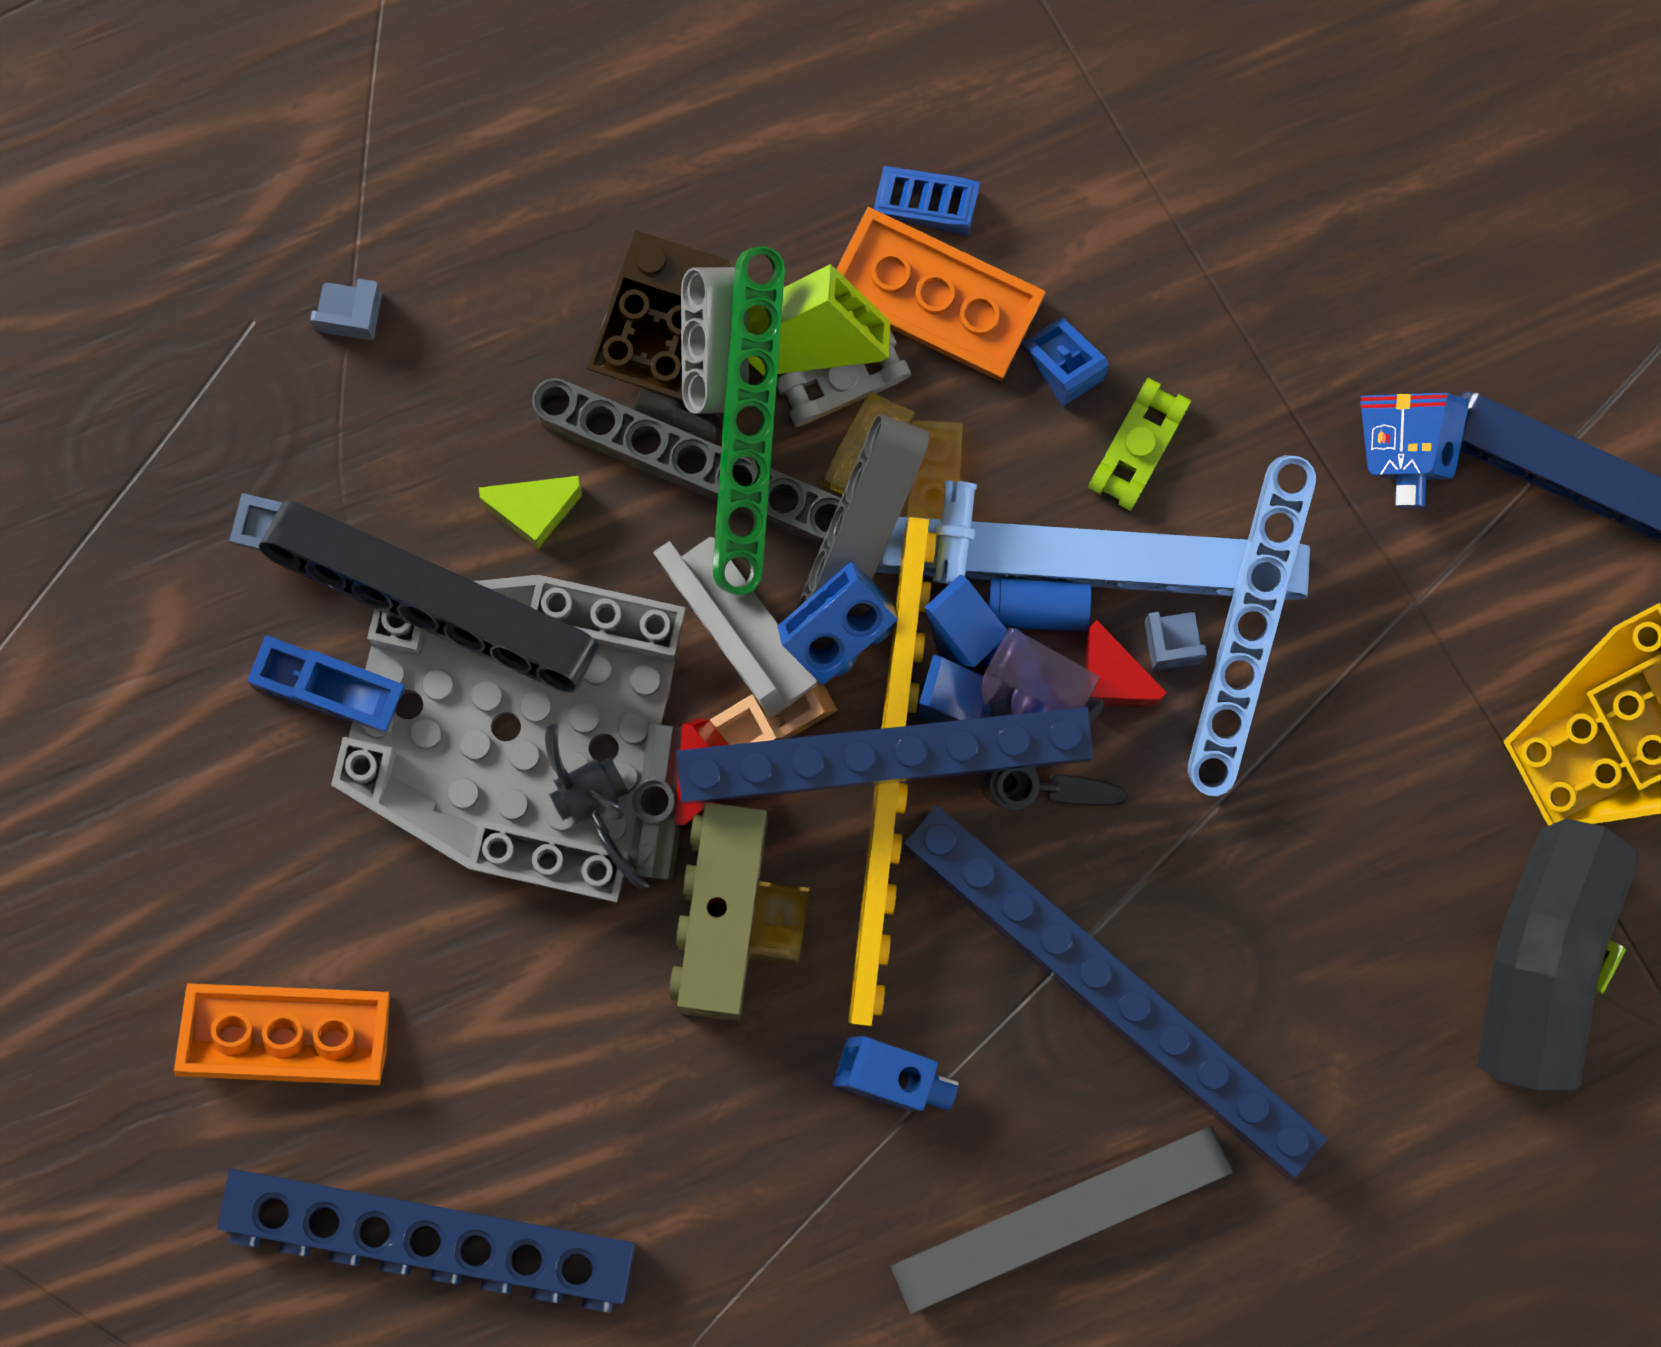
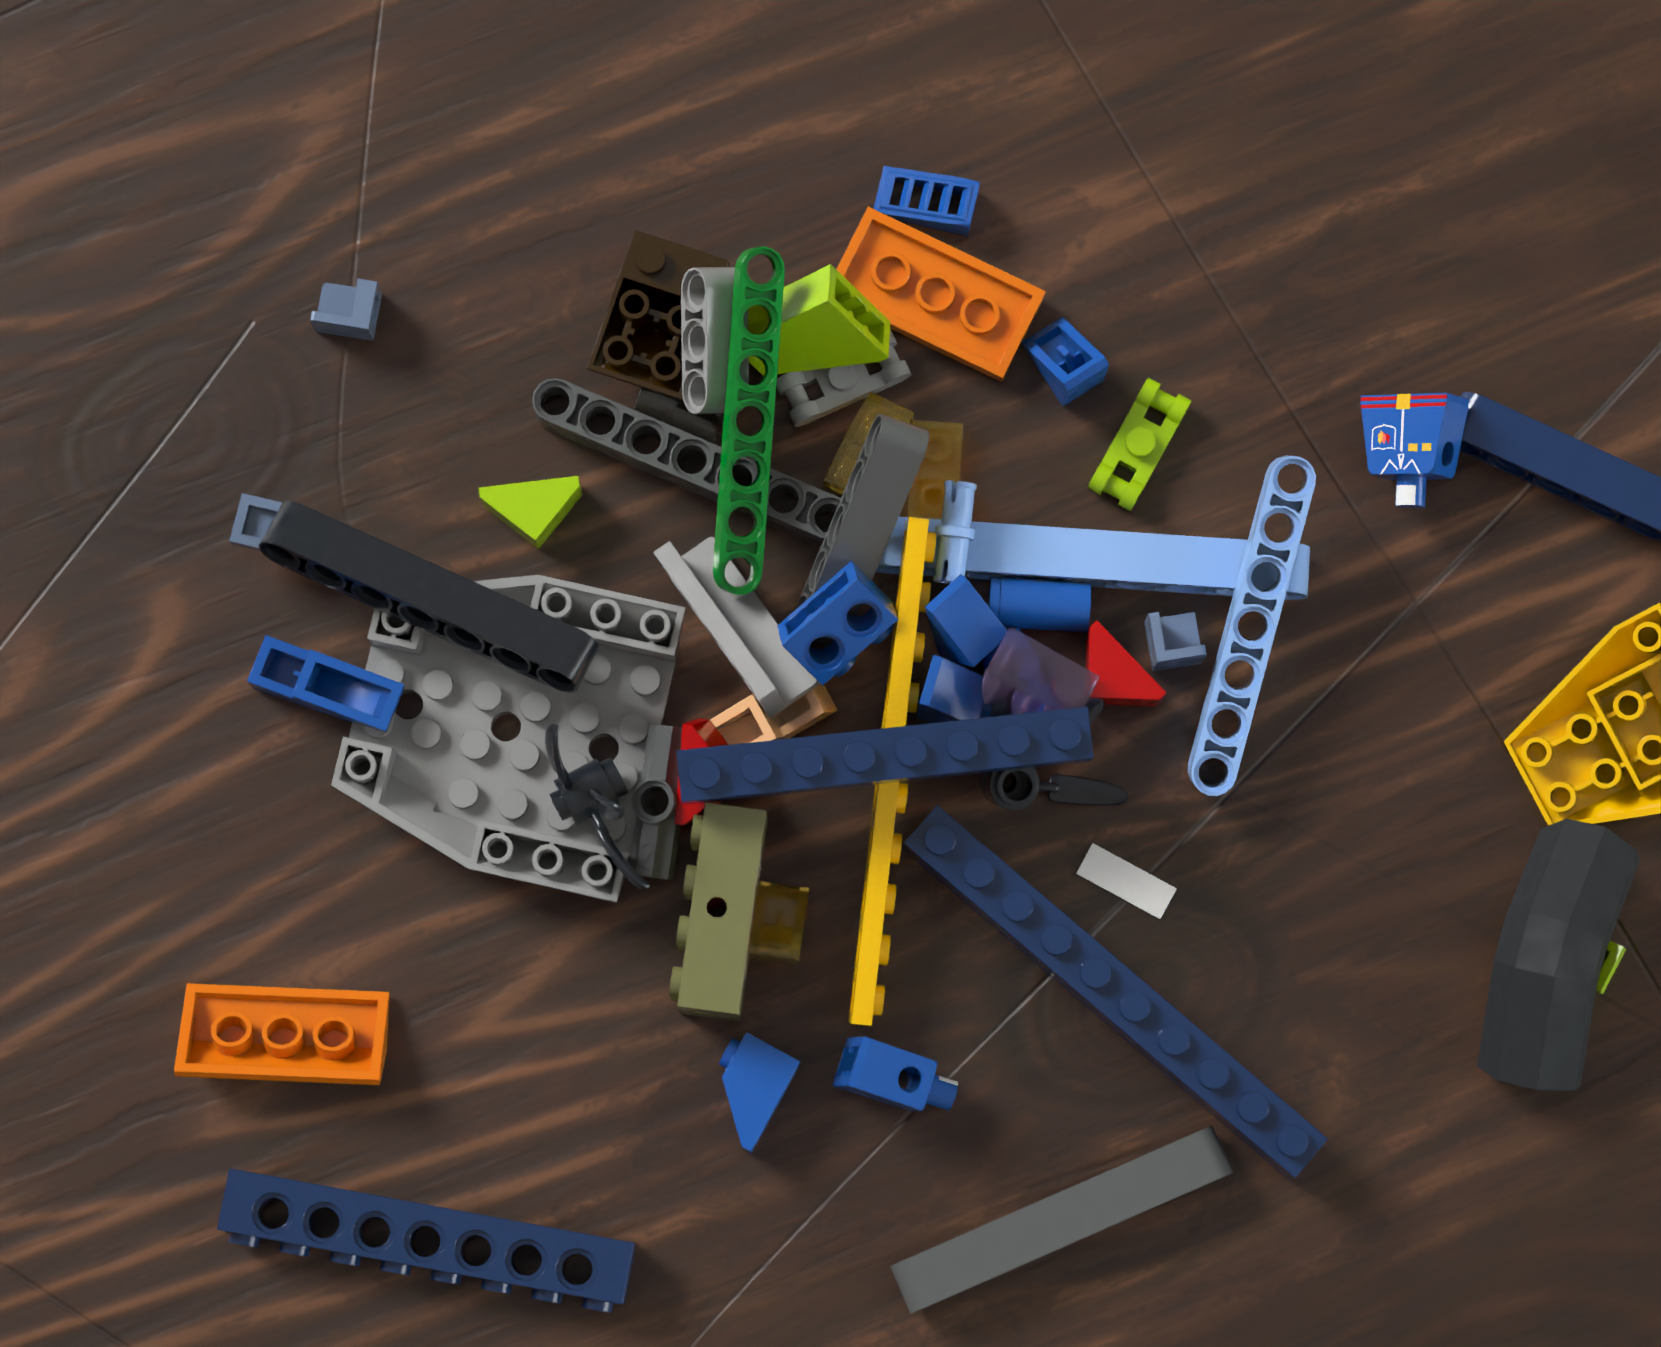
(755, 1084): none -> blue slope
(1126, 881): none -> white sticker

